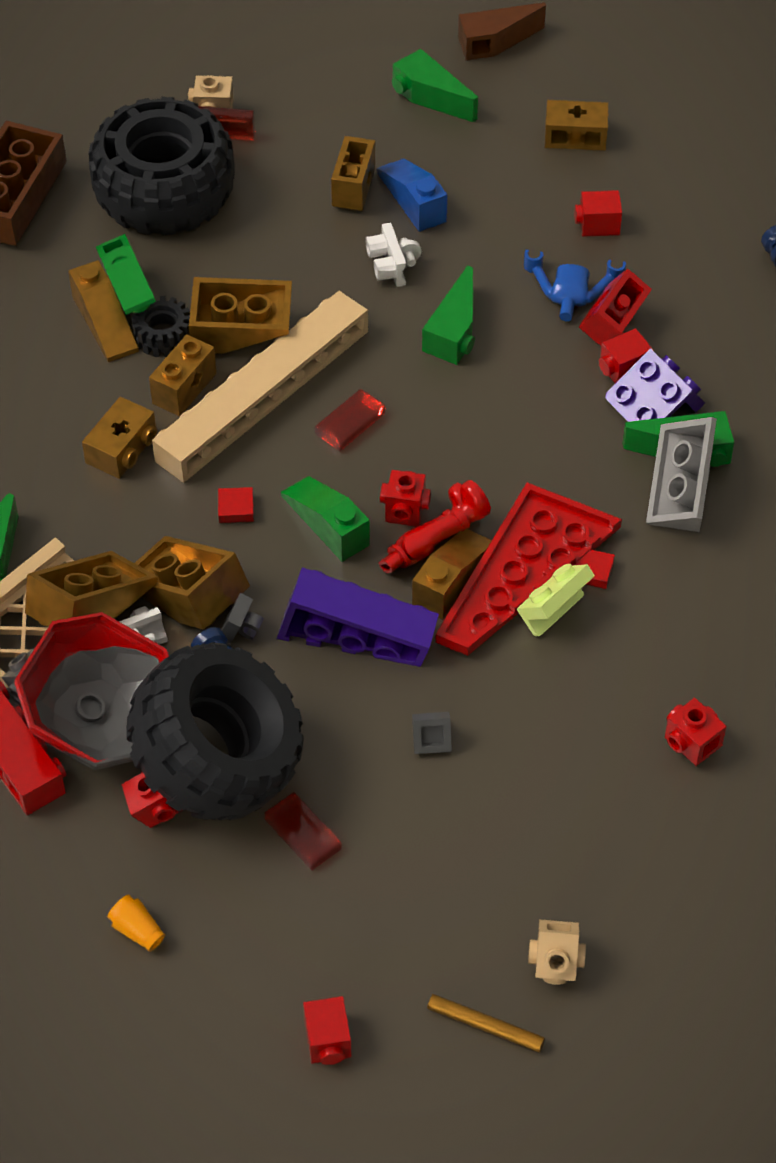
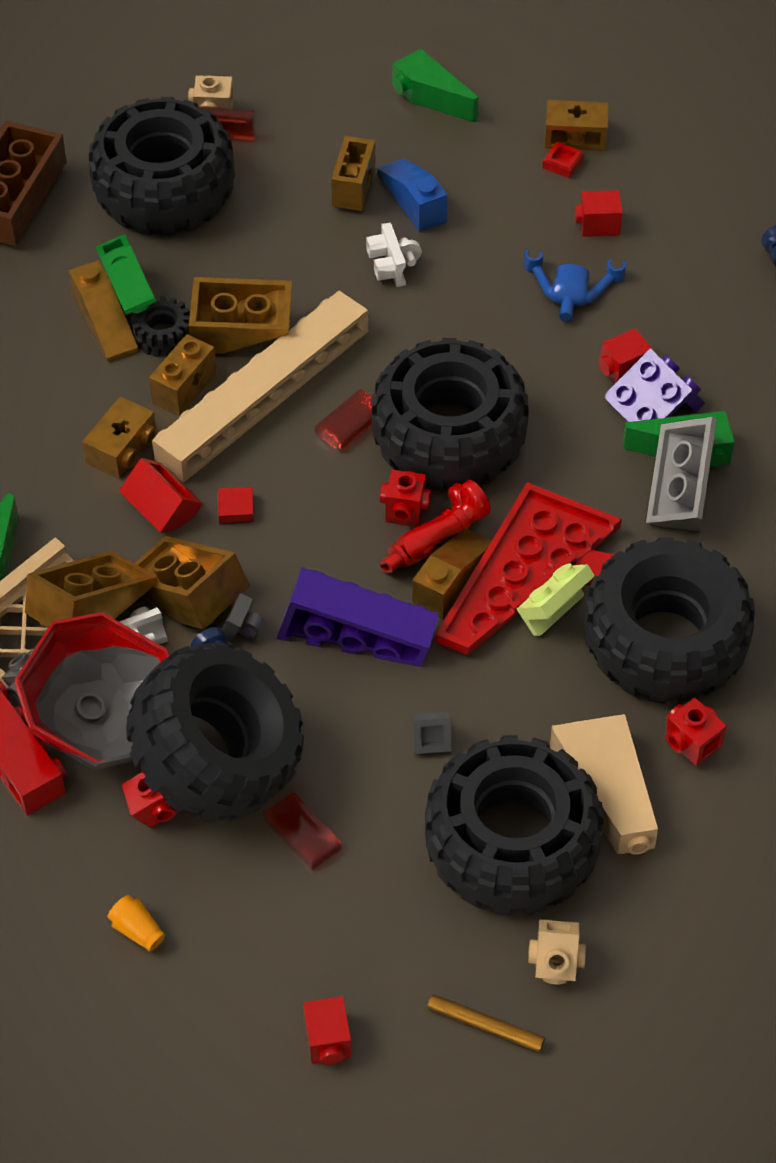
(159, 496): none -> red brick
(330, 516): green slope -> none
(444, 446): none -> black tyre
(450, 327): green slope -> none
(496, 30): reddish brown slope -> none
(504, 869): none -> black tyre
(563, 160): none -> red tile
(609, 757): none -> tan slope
(615, 307): red brick -> none
(675, 580): none -> black tyre

